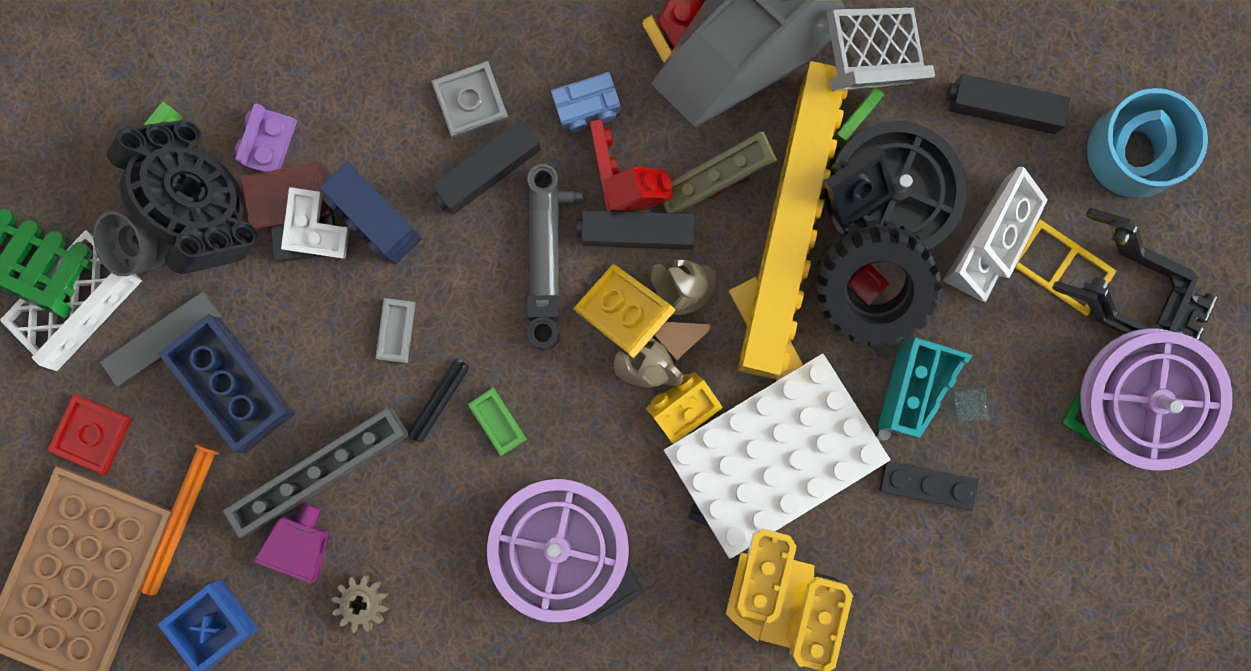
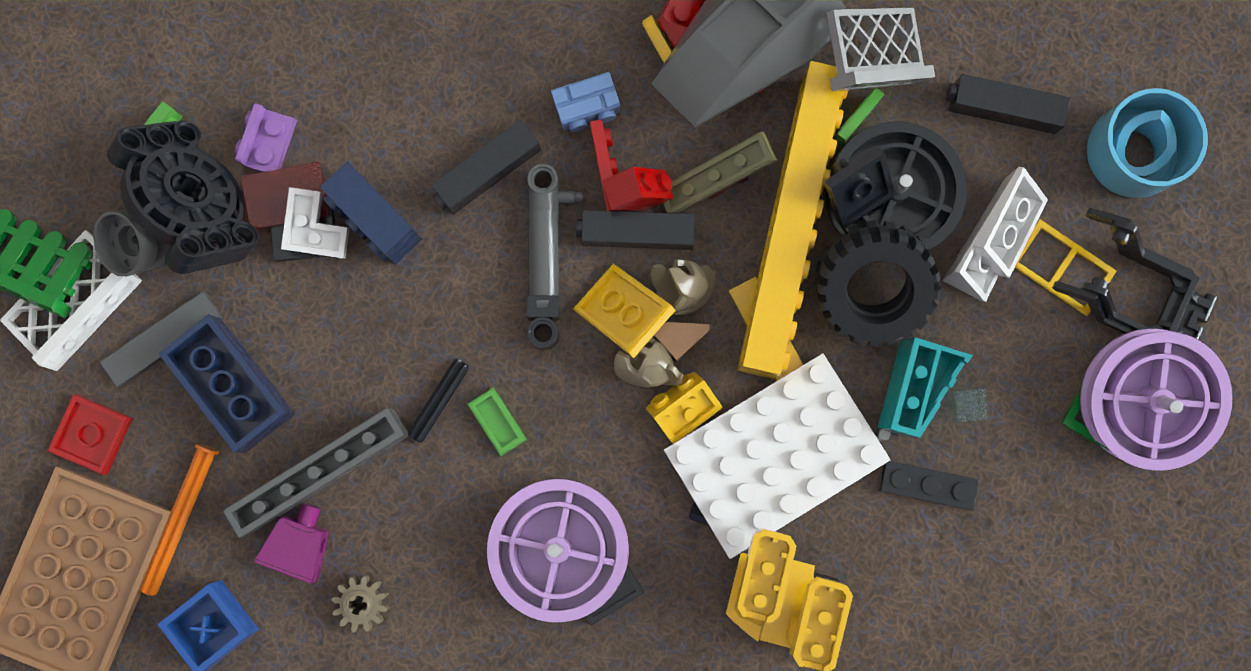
(395, 330): light grey tile -> none
(469, 99): light grey tile -> none
(867, 284): red tile -> none

